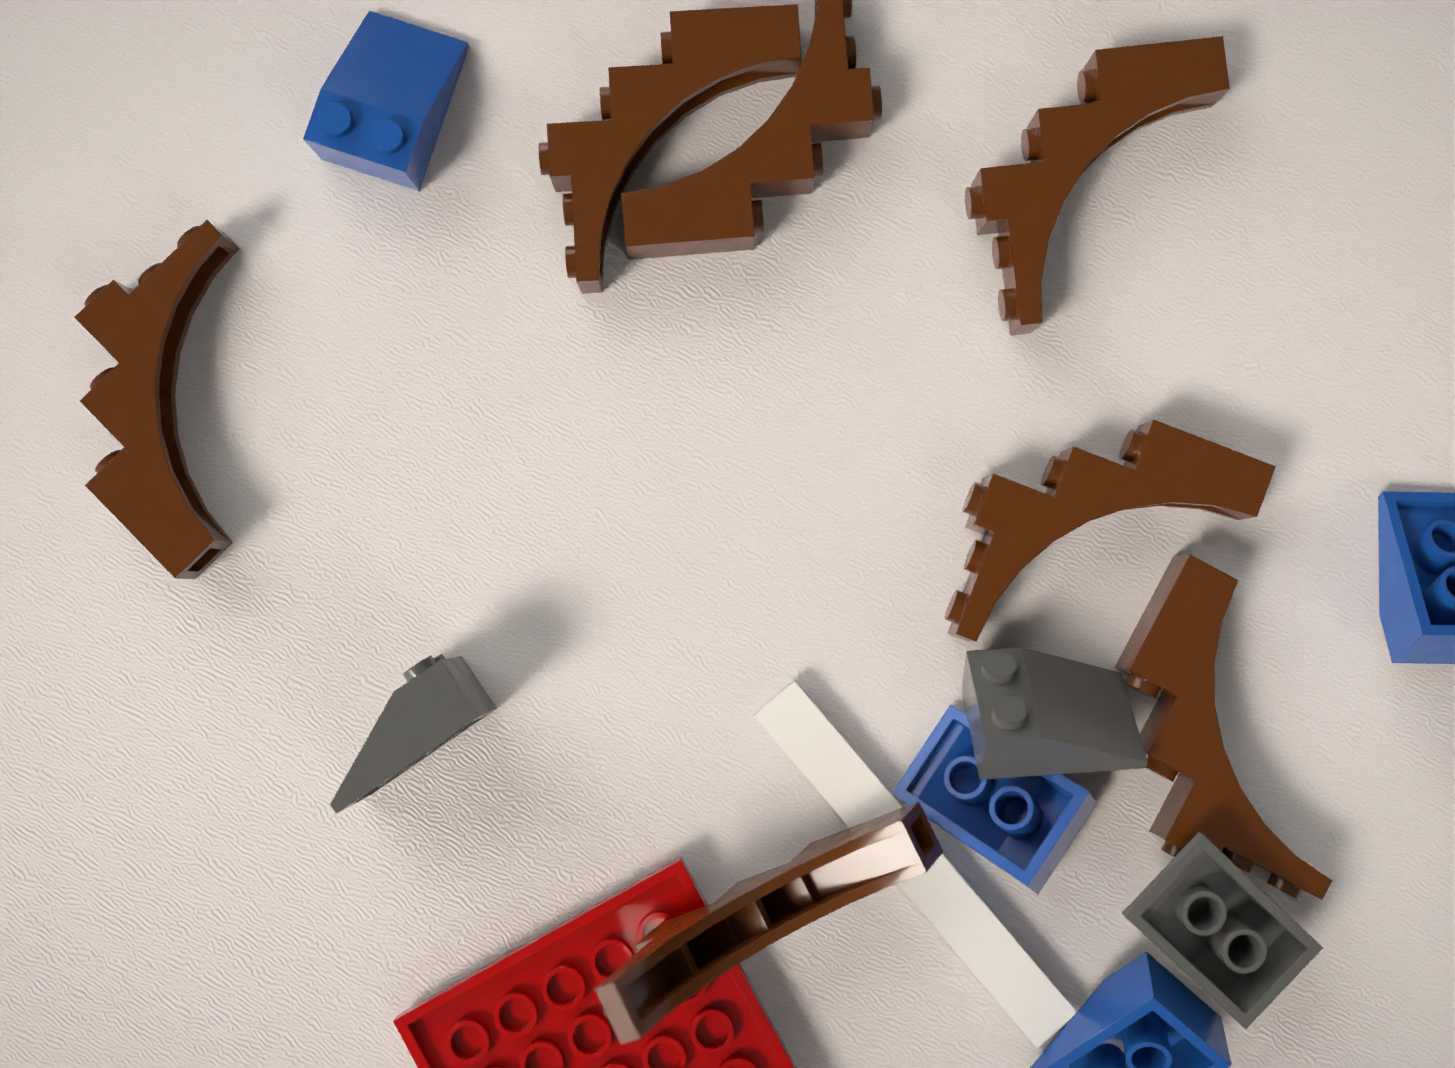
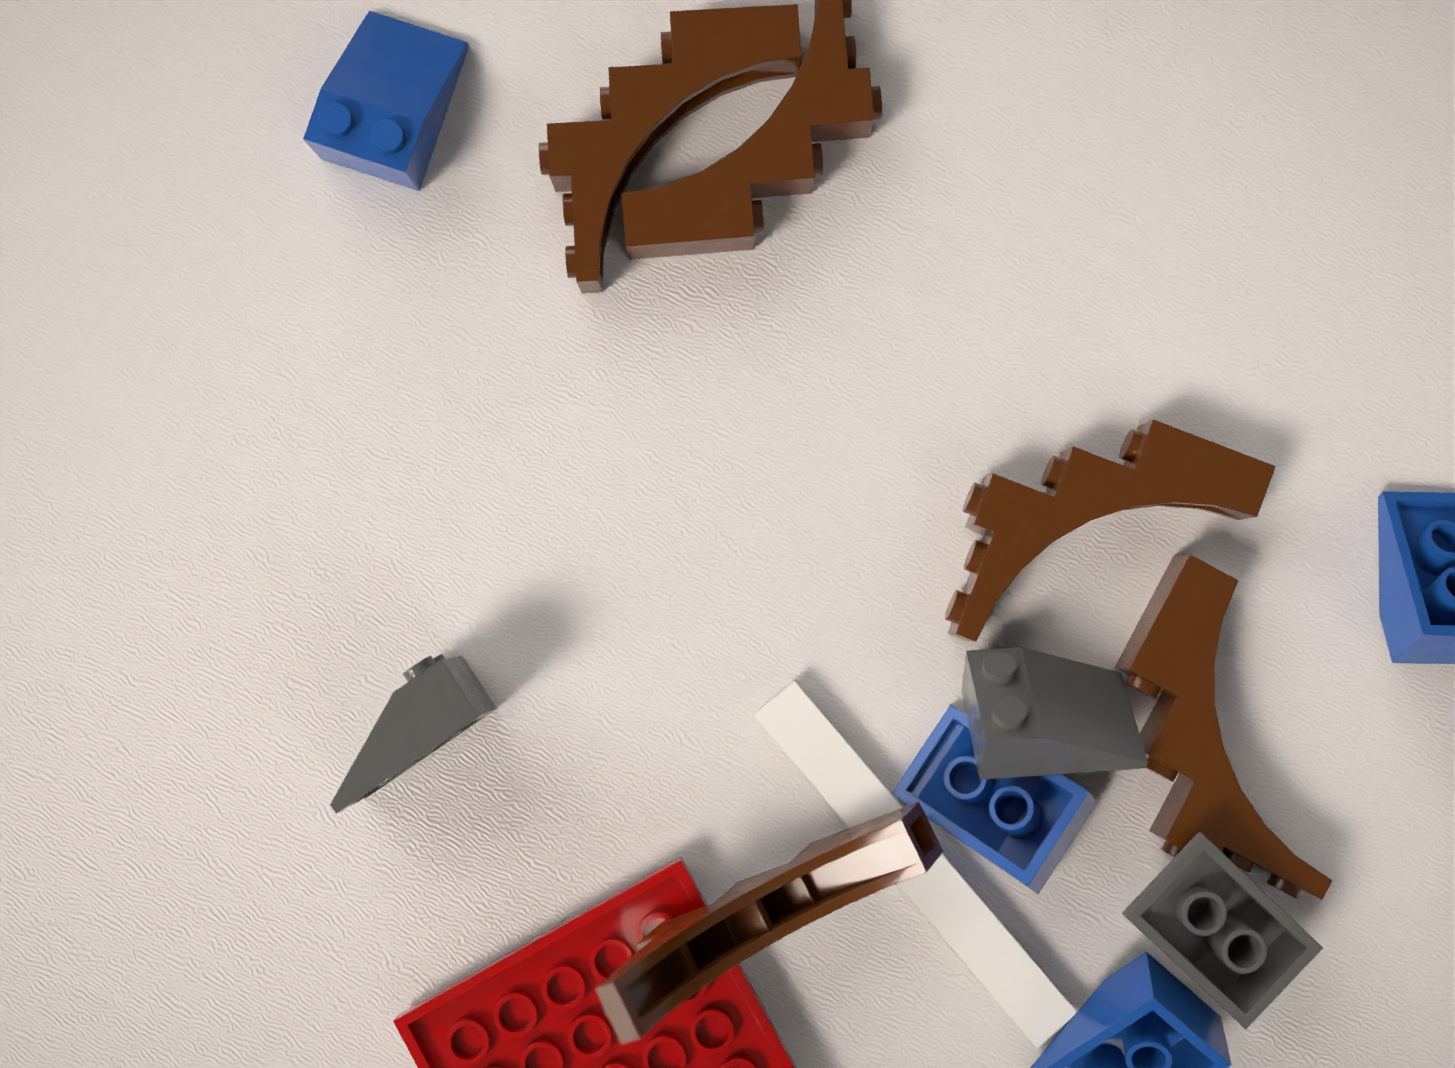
(136, 402): reddish brown arch -> none
(1122, 94): reddish brown arch -> none

